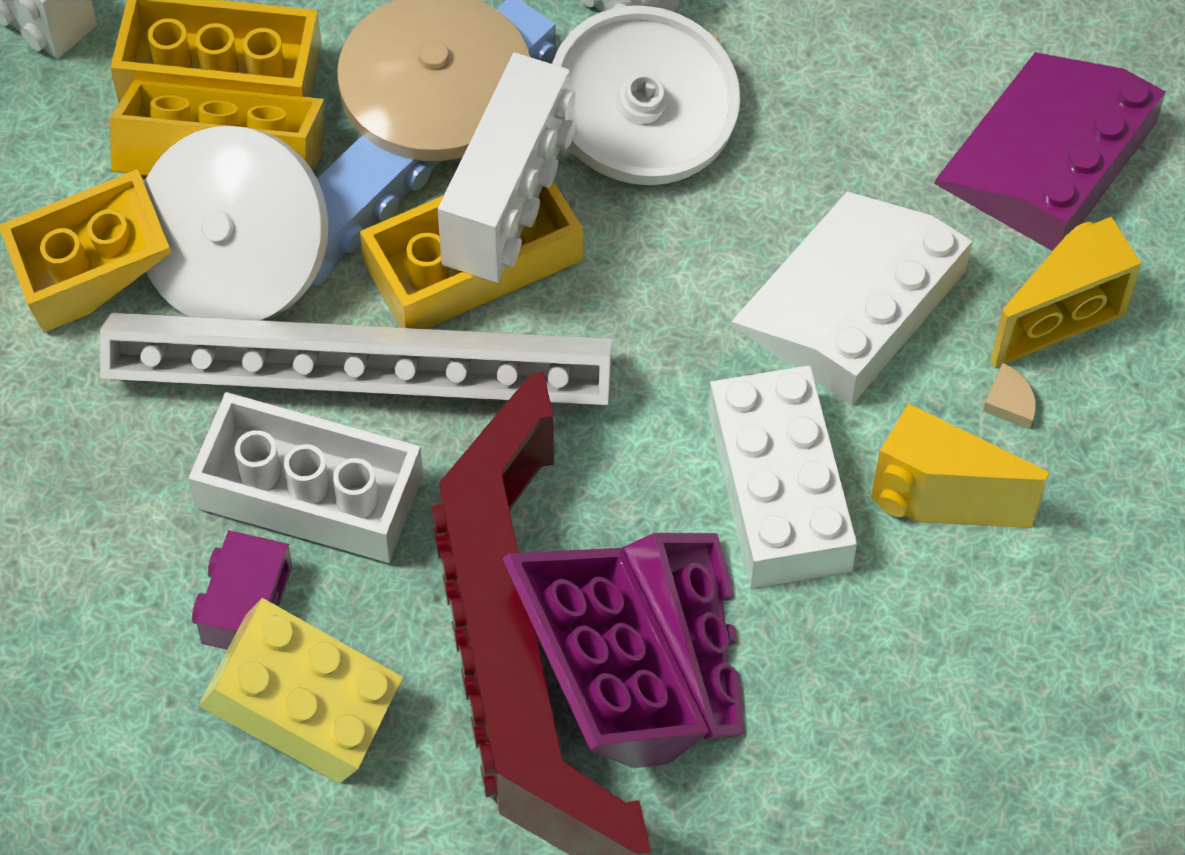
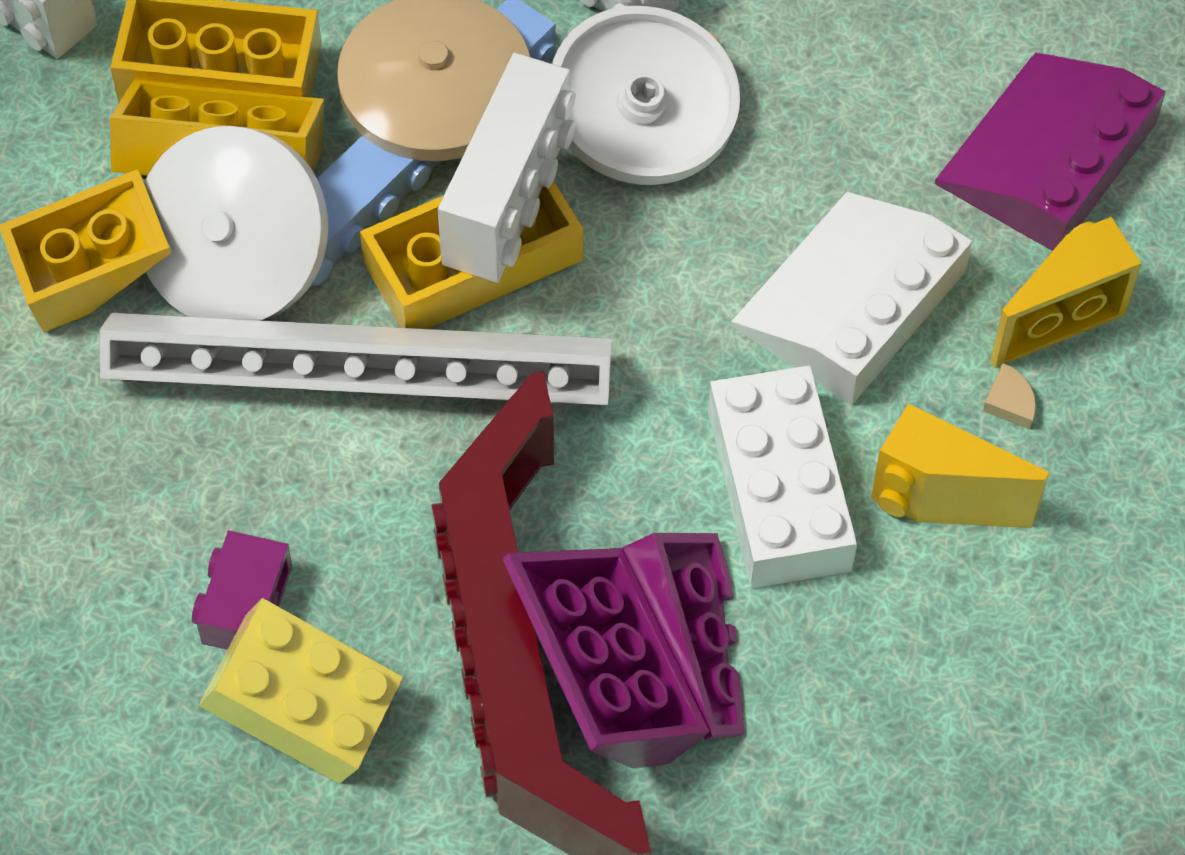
(306, 477): white brick -> none

